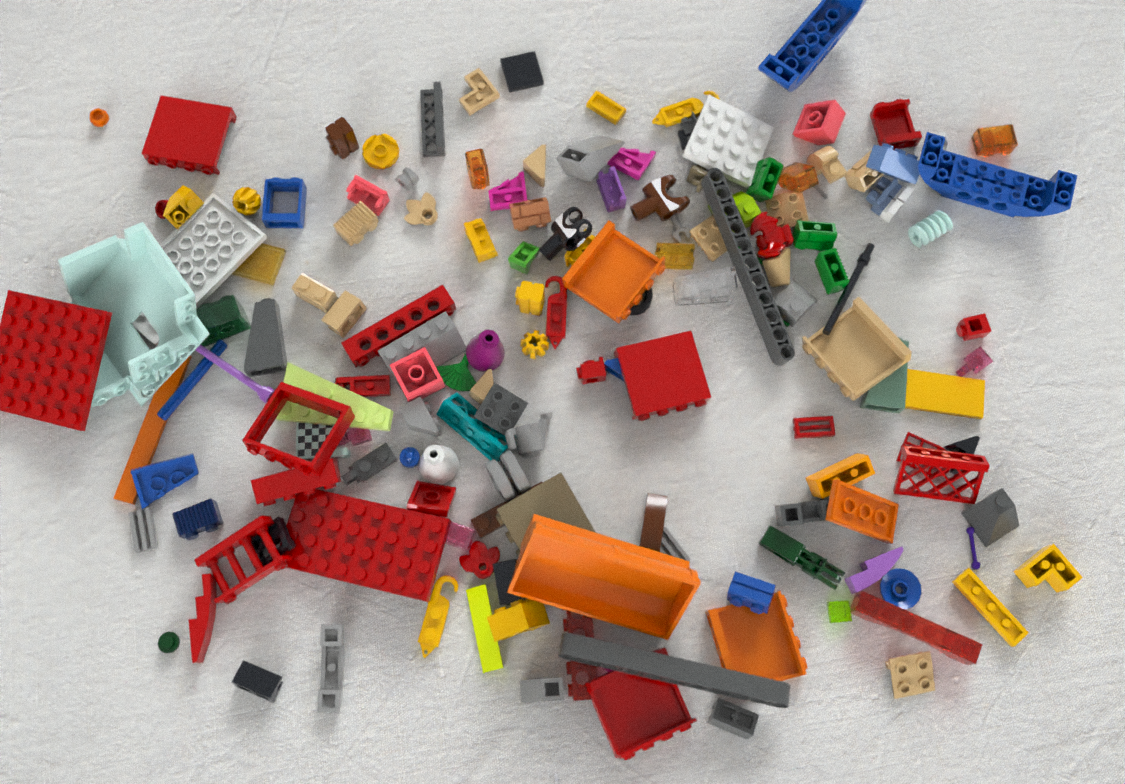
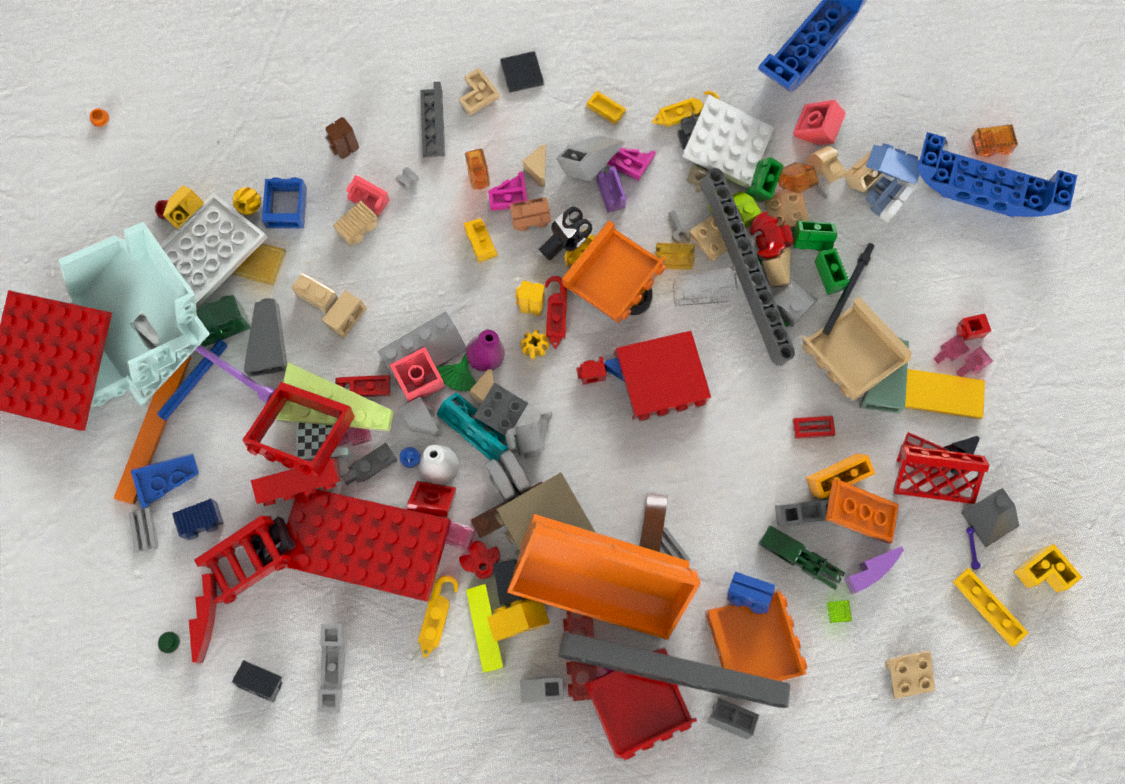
(187, 134): red panel -> none
(380, 151): yellow tile -> none
(388, 325): red brick -> none
(420, 209): tan plate -> none
(523, 257): bright green slope -> none
(659, 201): reddish brown connector -> none
(891, 616): clear red arch -> none
(894, 124): red panel -> none
(909, 586): blue dish -> none
(930, 228): light aqua piece -> none
(953, 349): none -> clear pink plate

